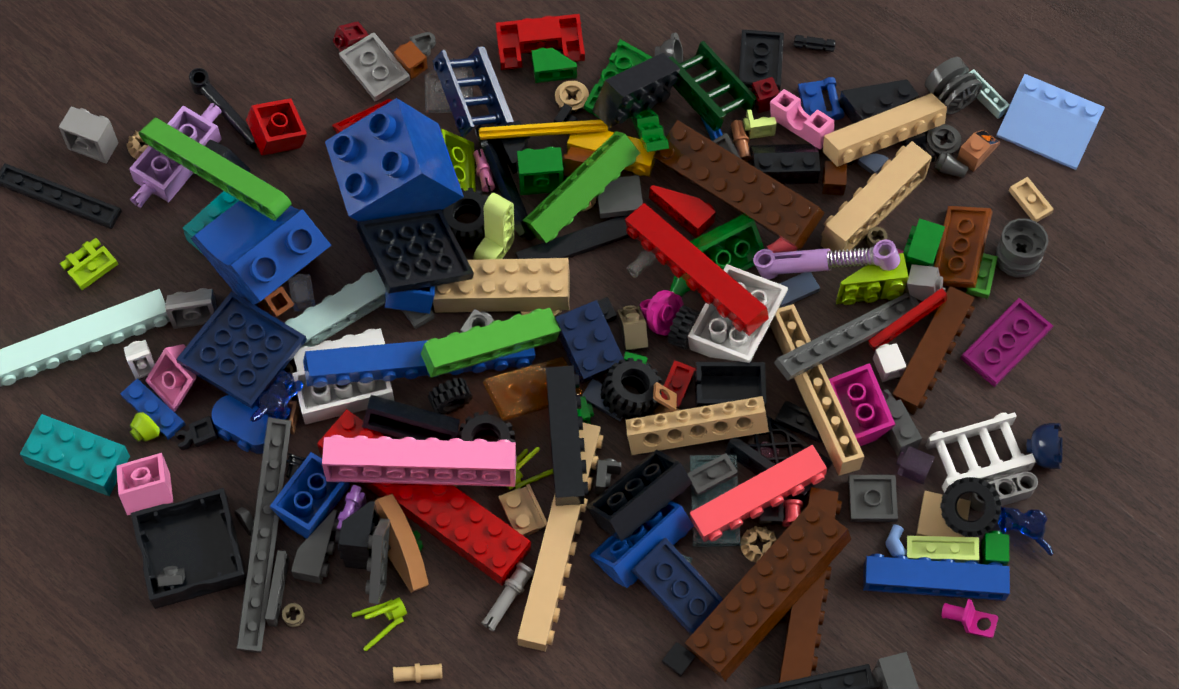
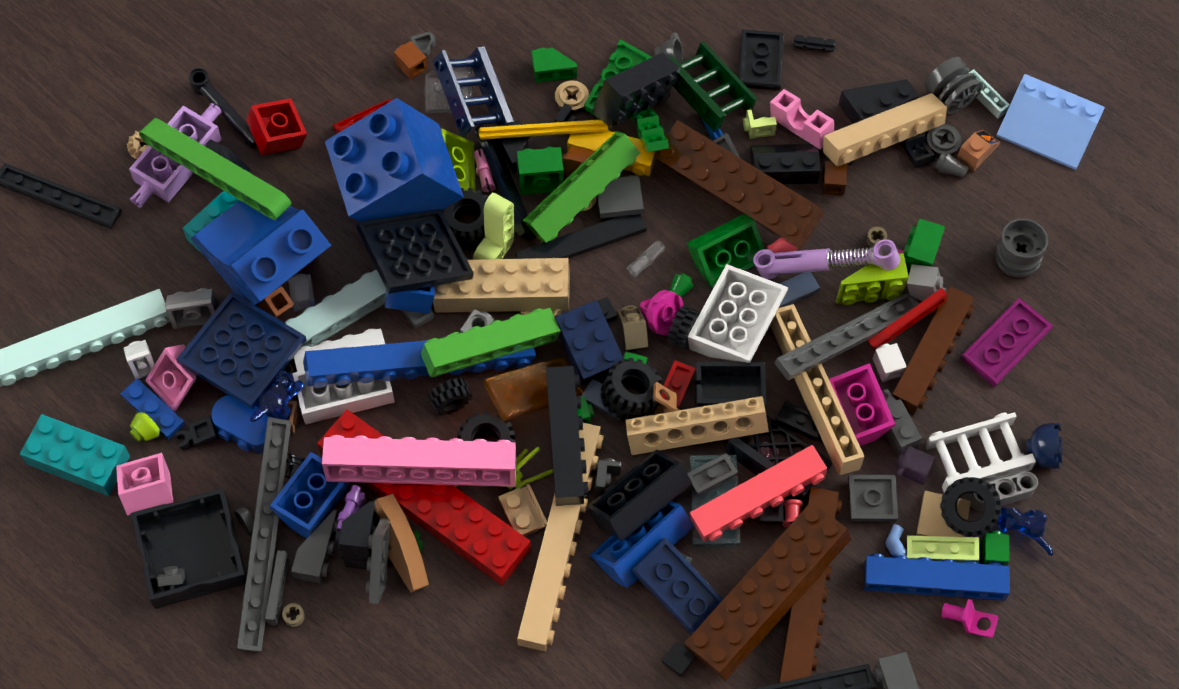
(88, 134): light grey brick -> none
(92, 267): lime plate -> none
(348, 34): dark red bracket -> none
(374, 66): light grey plate -> none
(392, 609): lime plant -> none
(408, 421): black brick -> none
(417, 673): tan pin -> none
(513, 587): light grey pin -> none
(531, 34): red bracket -> none
(685, 209): red slope -> none
(696, 269): red brick -> none
(741, 140): nougat axle -> none
(751, 551): tan gear -> none
(765, 91): dark red brick -> none
(813, 100): blue plate -> none
(872, 162): sand blue tile -> none
(876, 199): tan brick -> none
(962, 245): dark orange tile -> none
(985, 277): bright green plate -> none
(1031, 199): tan plate -> none

